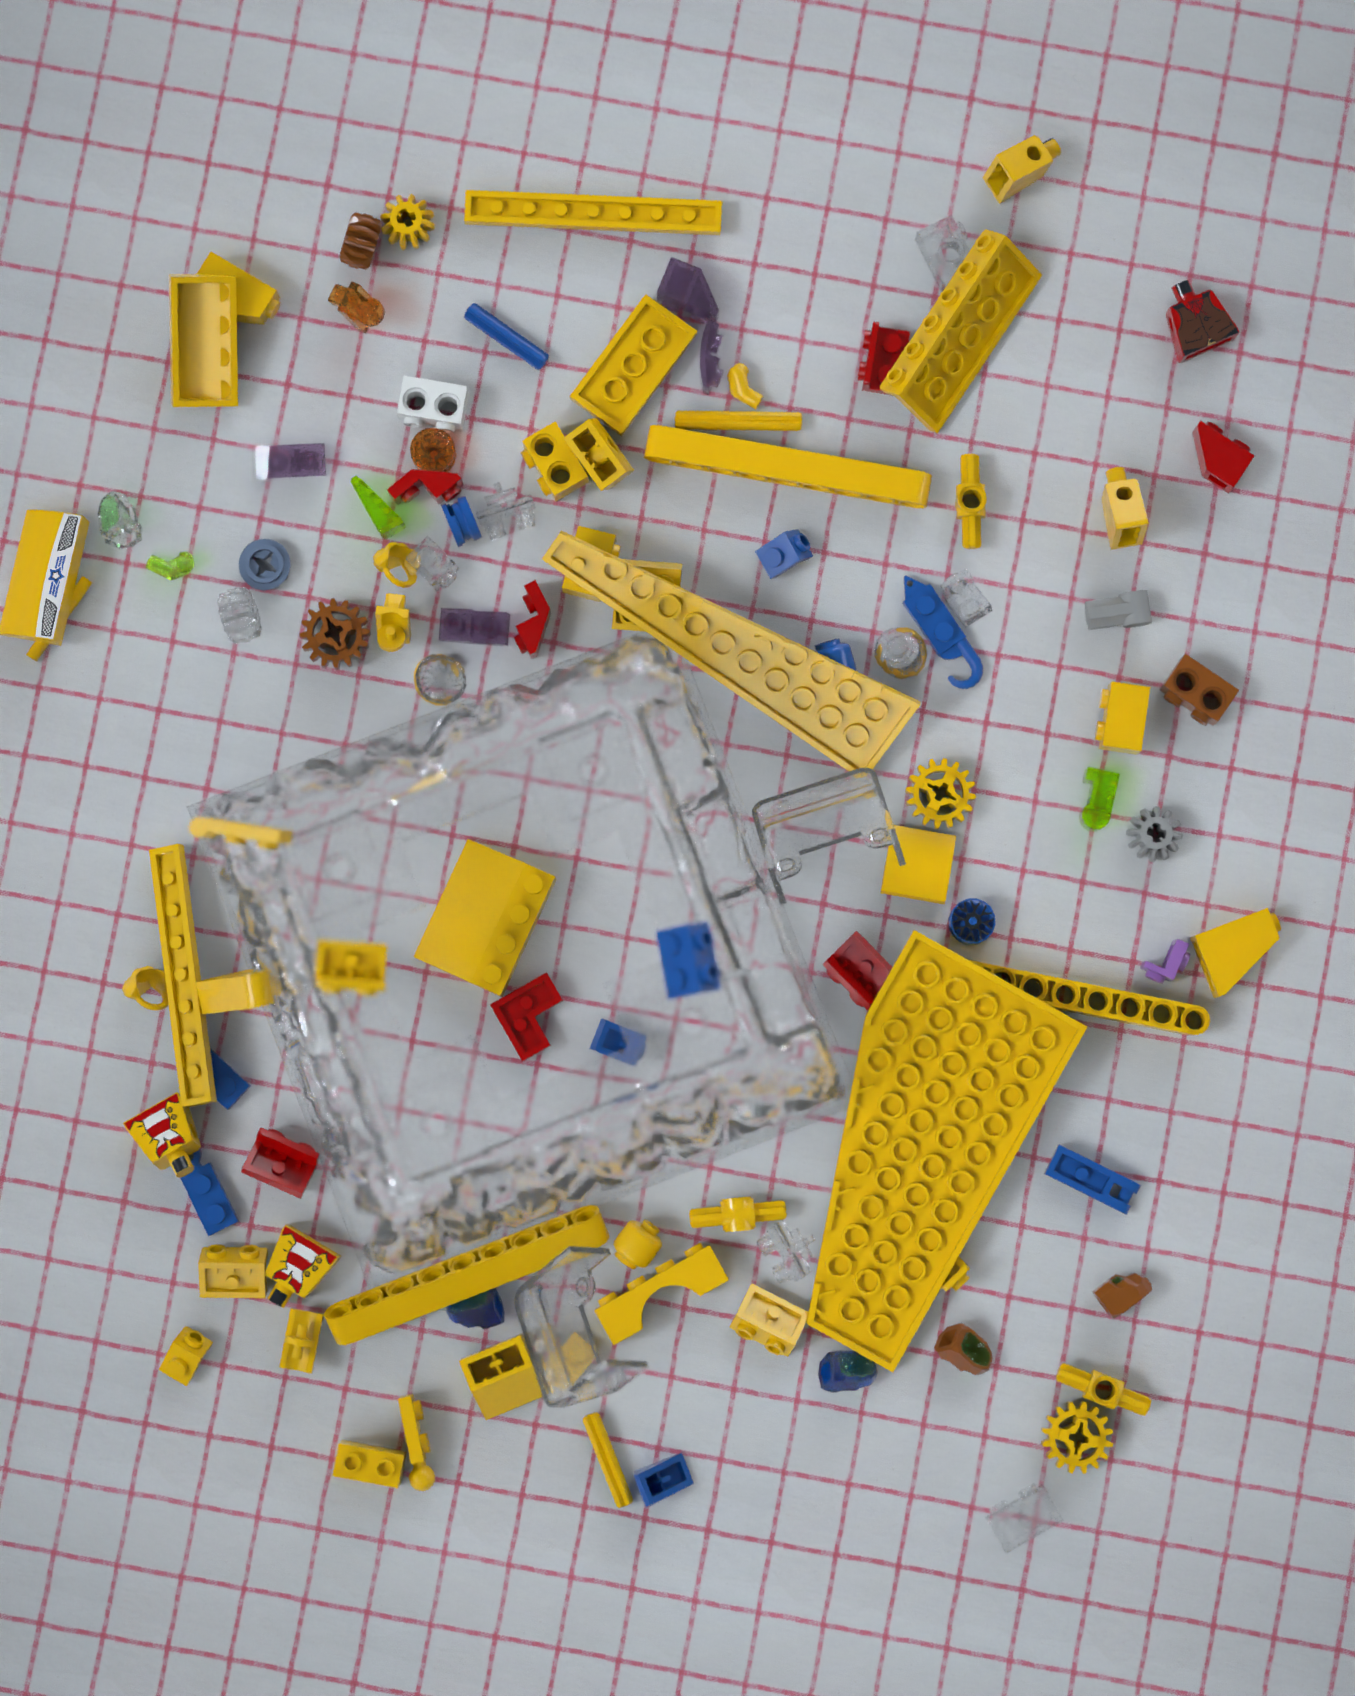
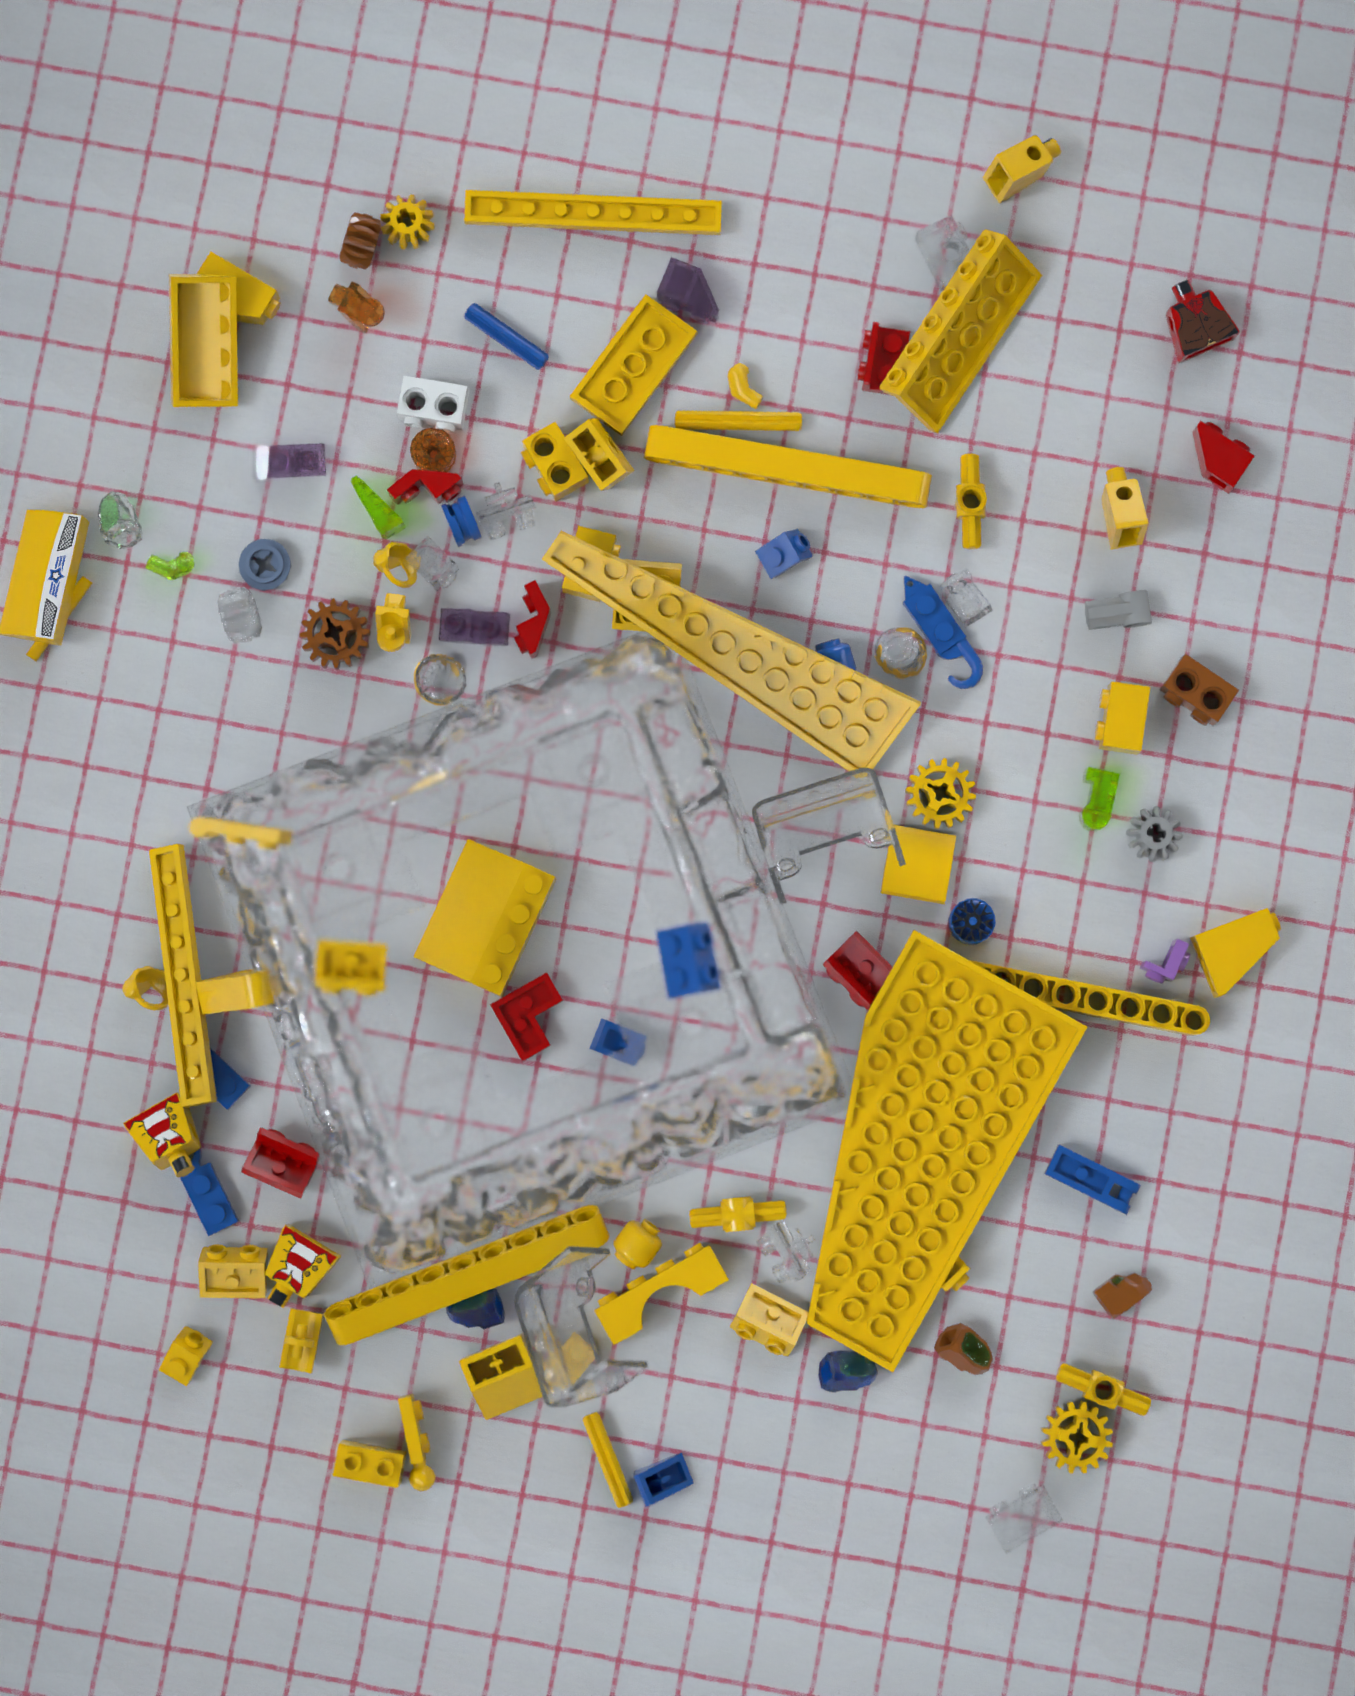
(709, 365): clear purple slope -> none

